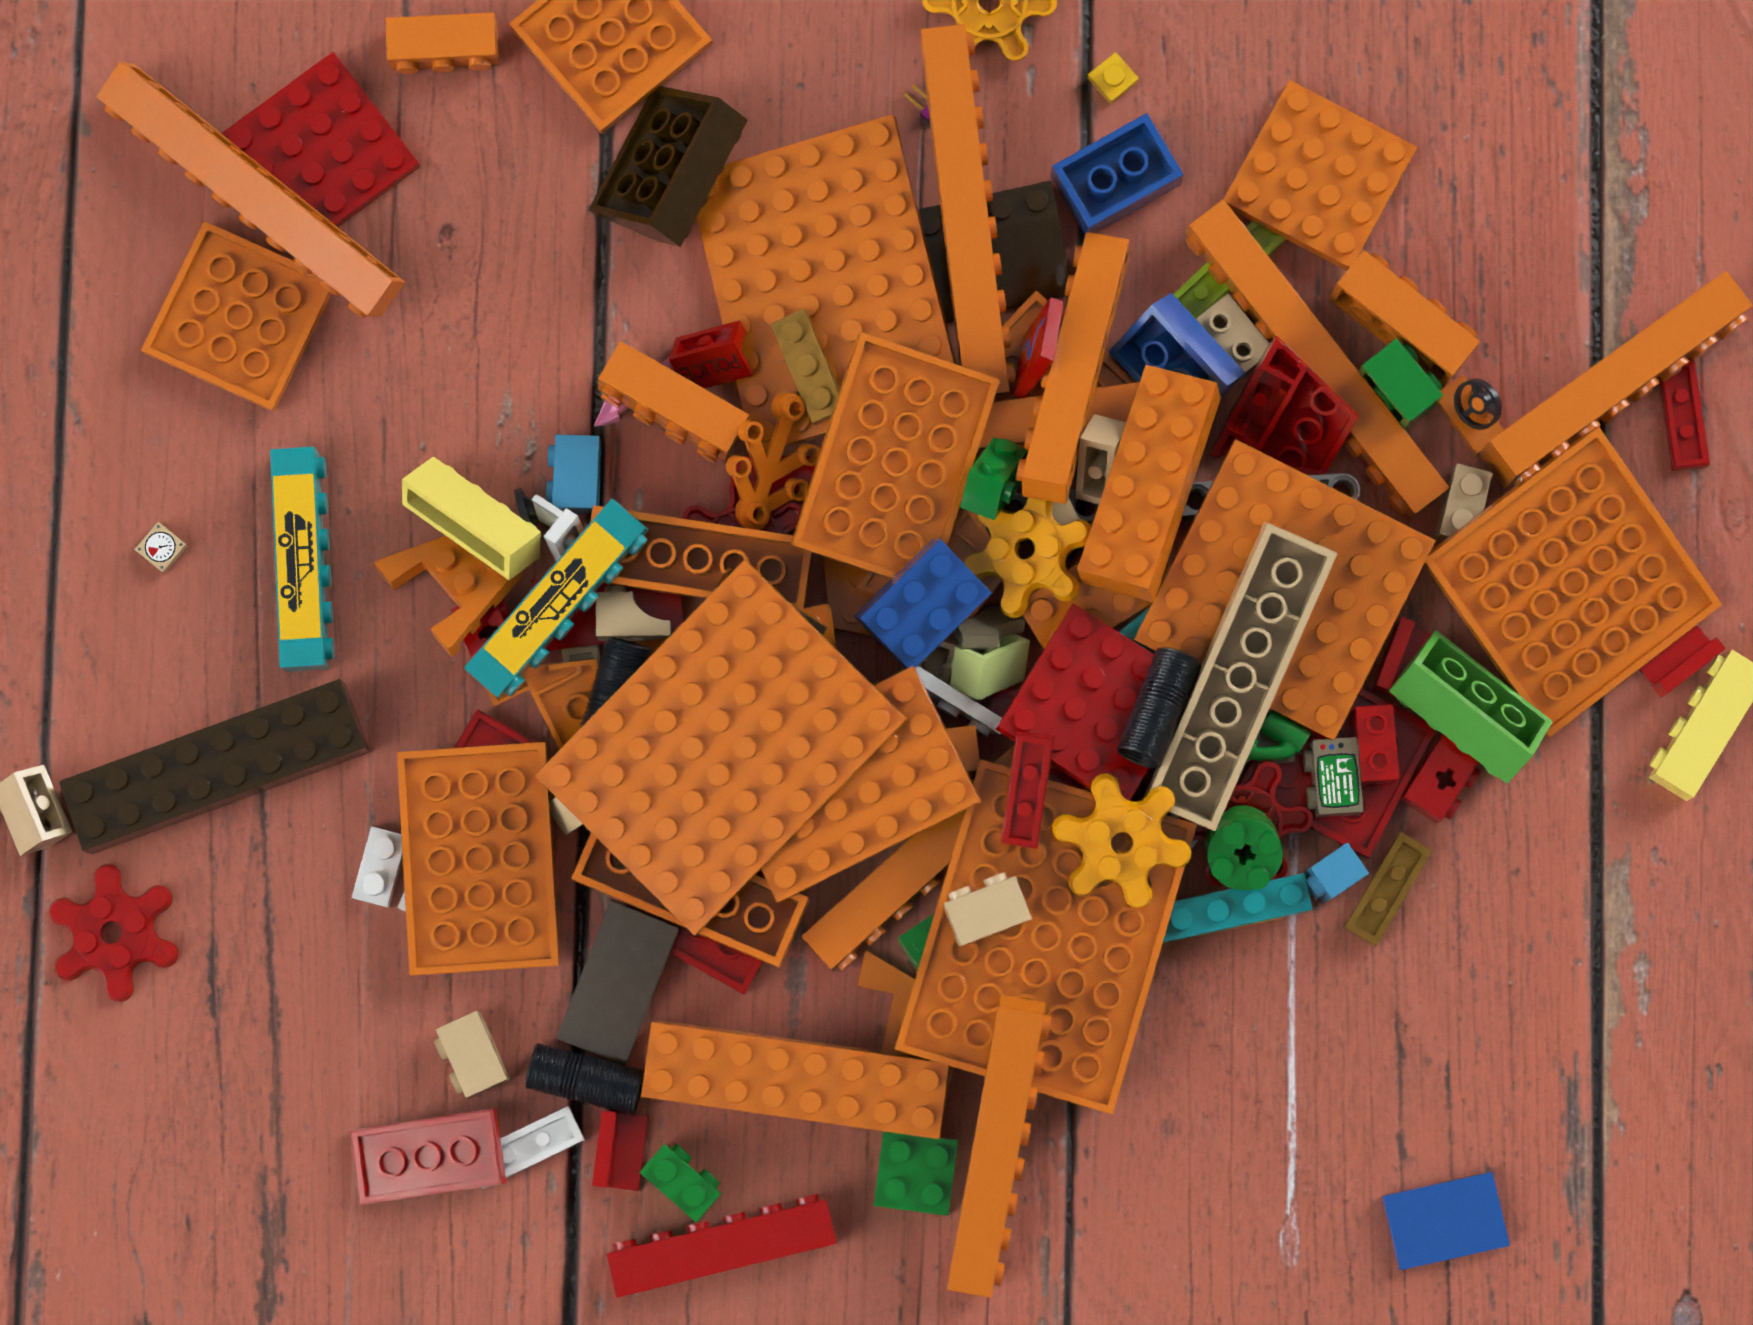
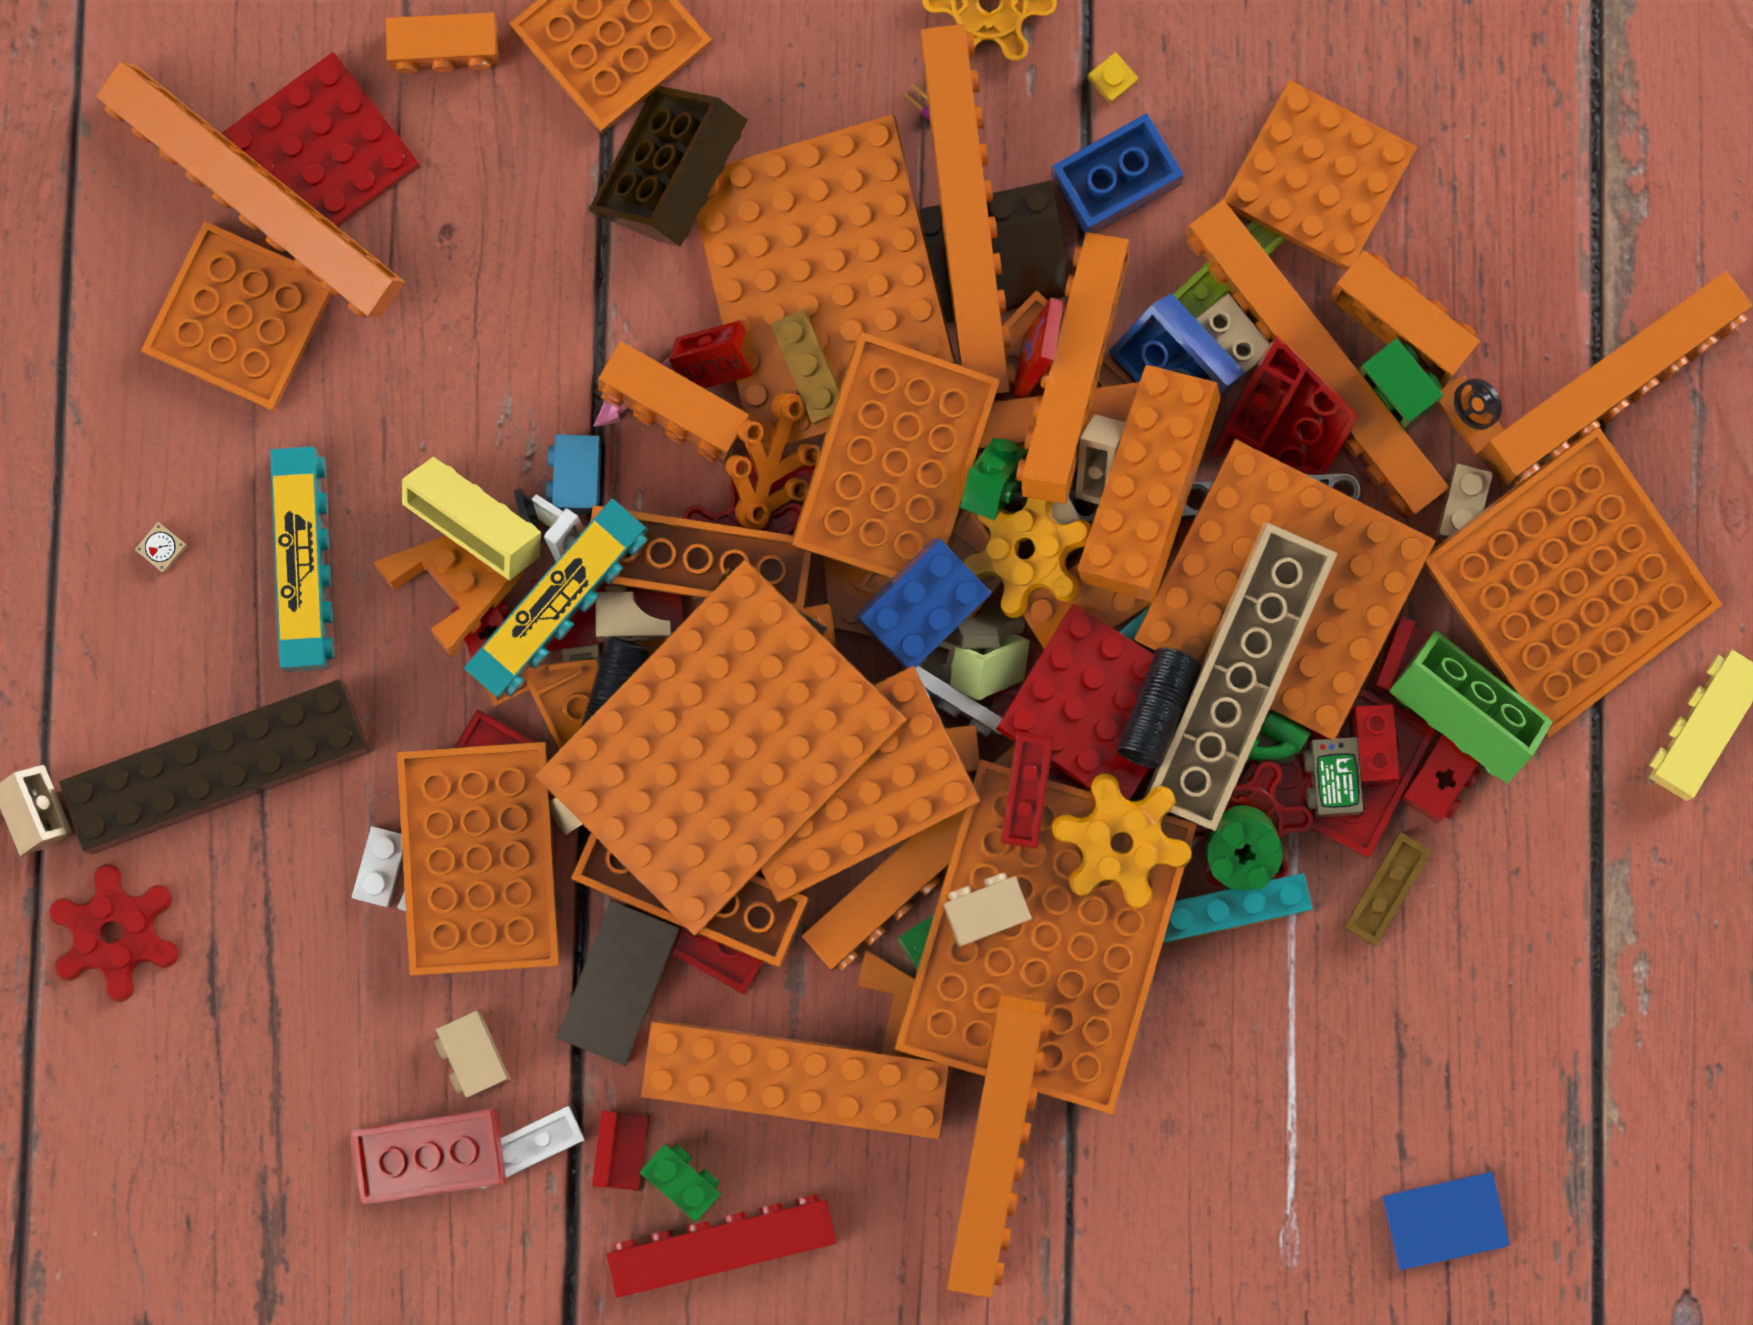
(595, 1079): black piece -> none
(915, 1173): green brick -> none
(1334, 874): dark azure brick -> none
(1680, 660): red panel -> none
(1684, 420): red tile -> none

